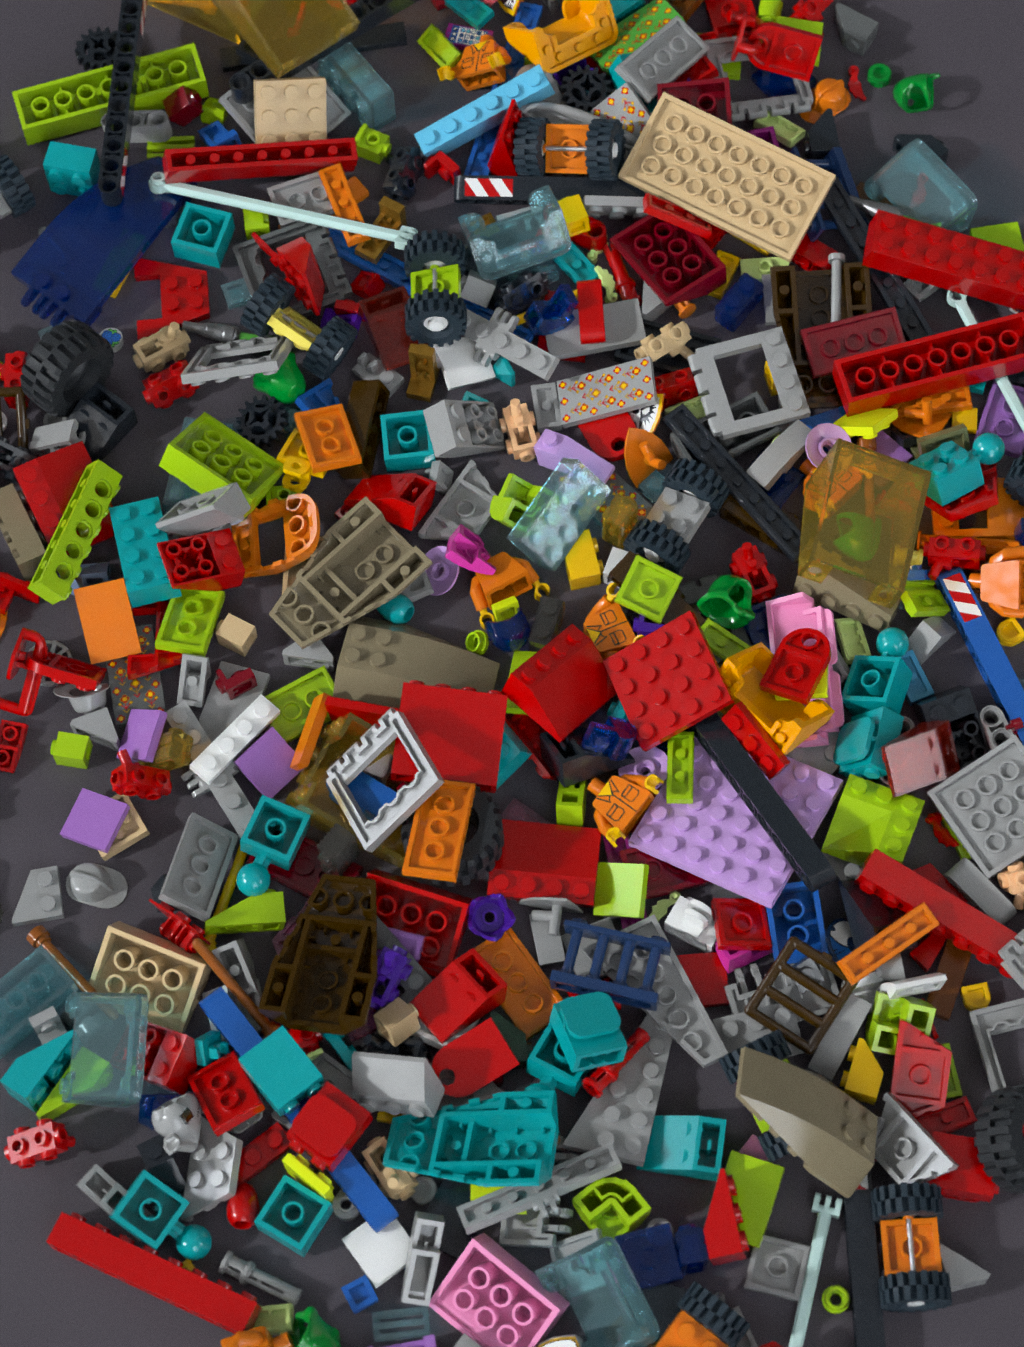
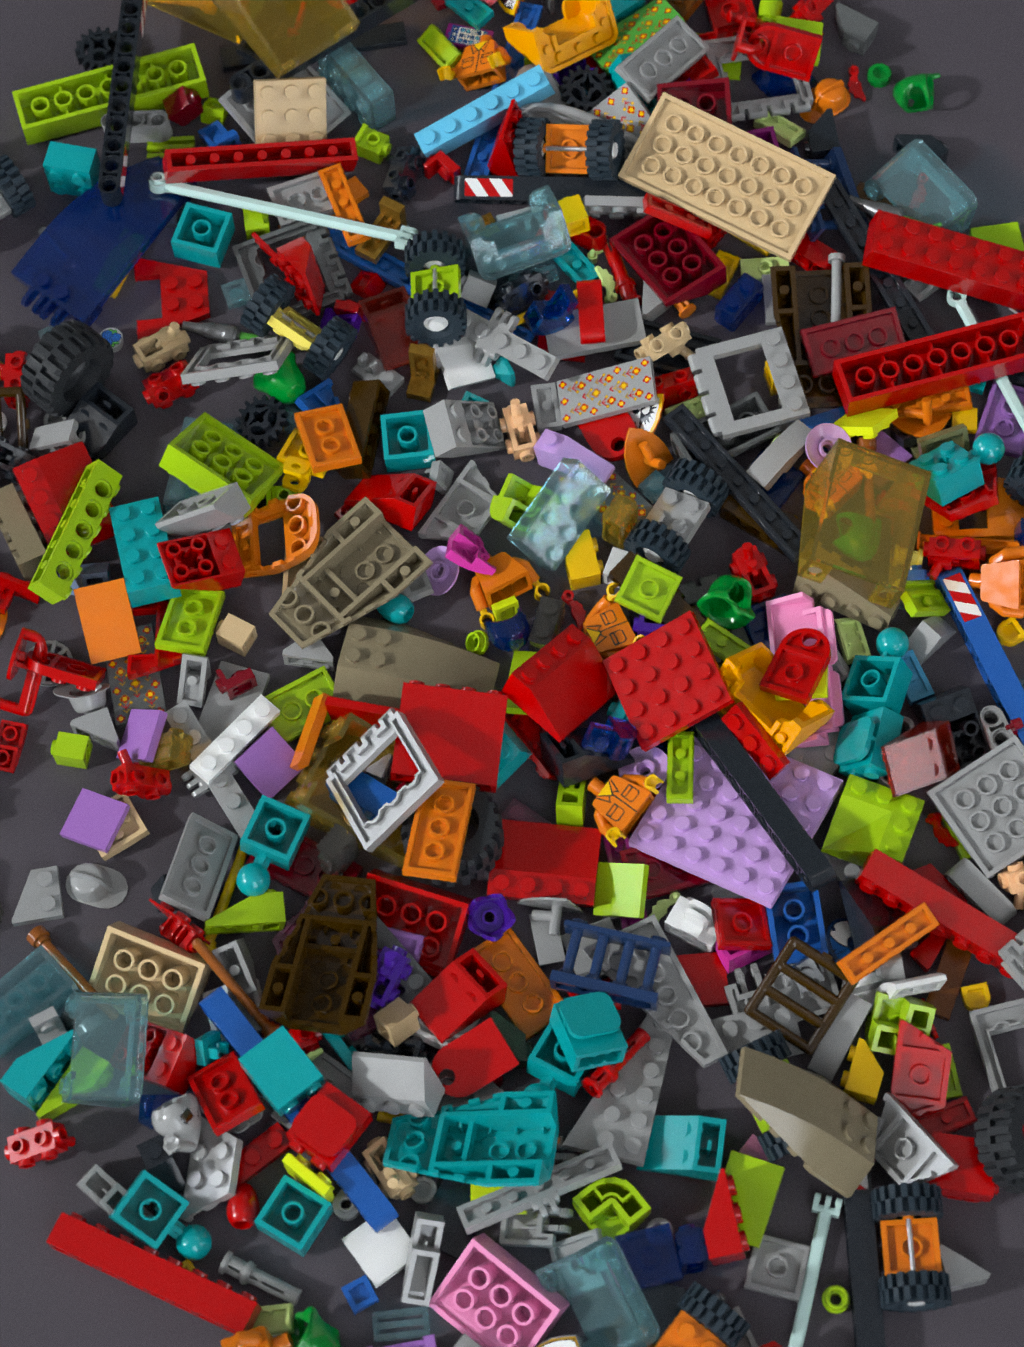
(577, 610): none -> red piece

